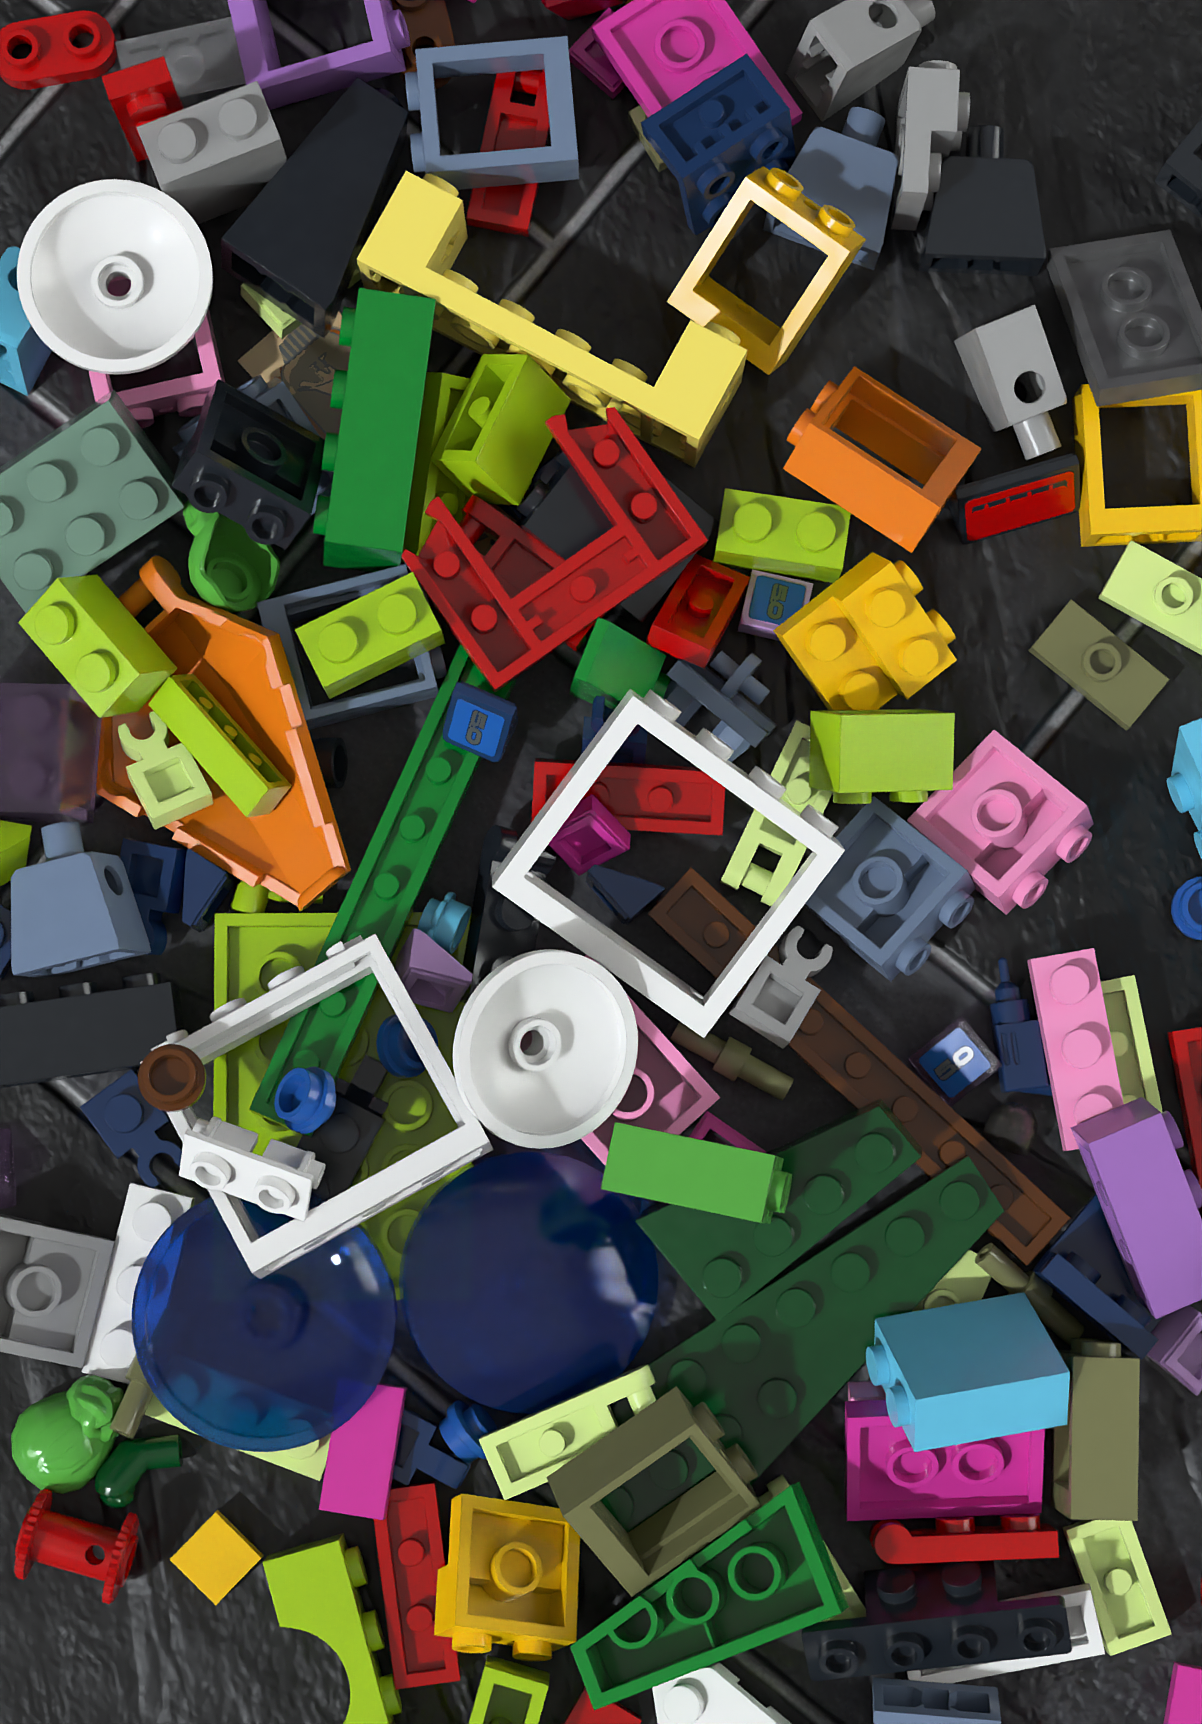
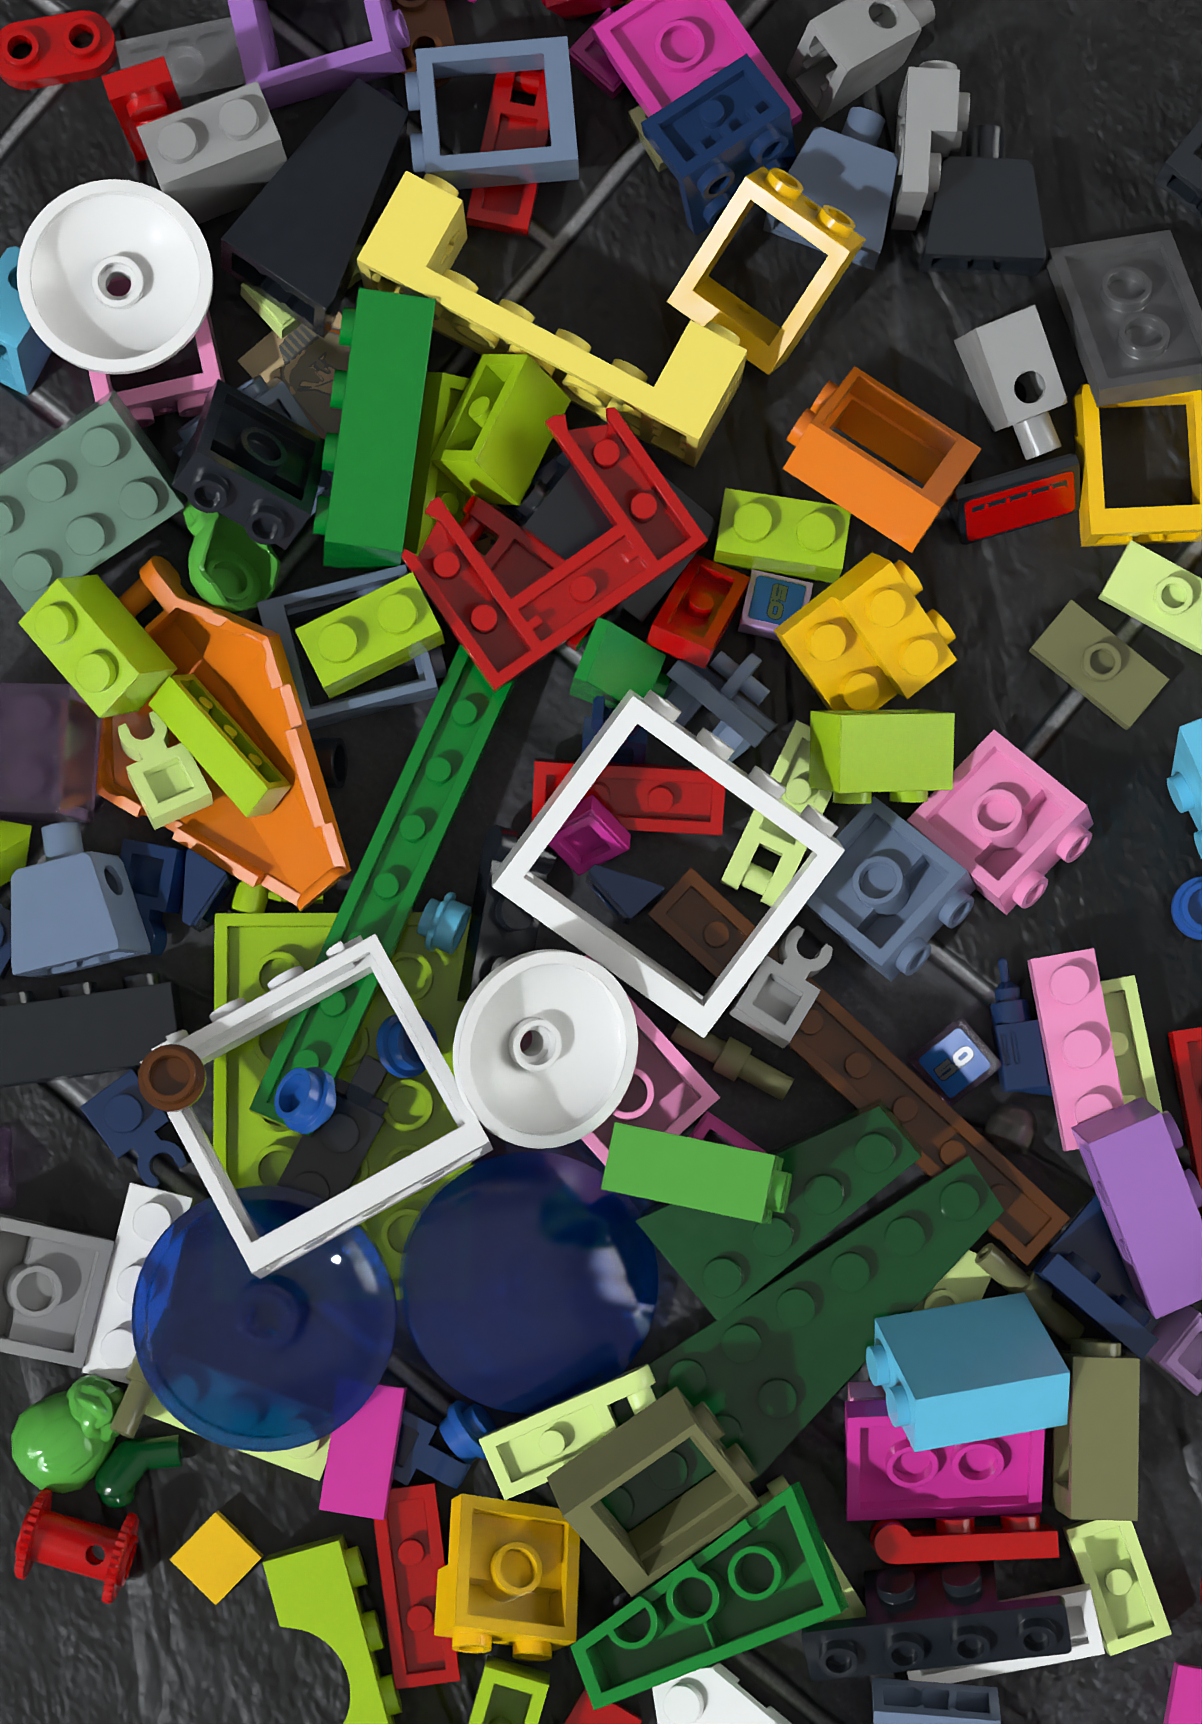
(222, 1159): white hinge -> none
(431, 973): lavender slope -> none
(479, 722): slope -> none

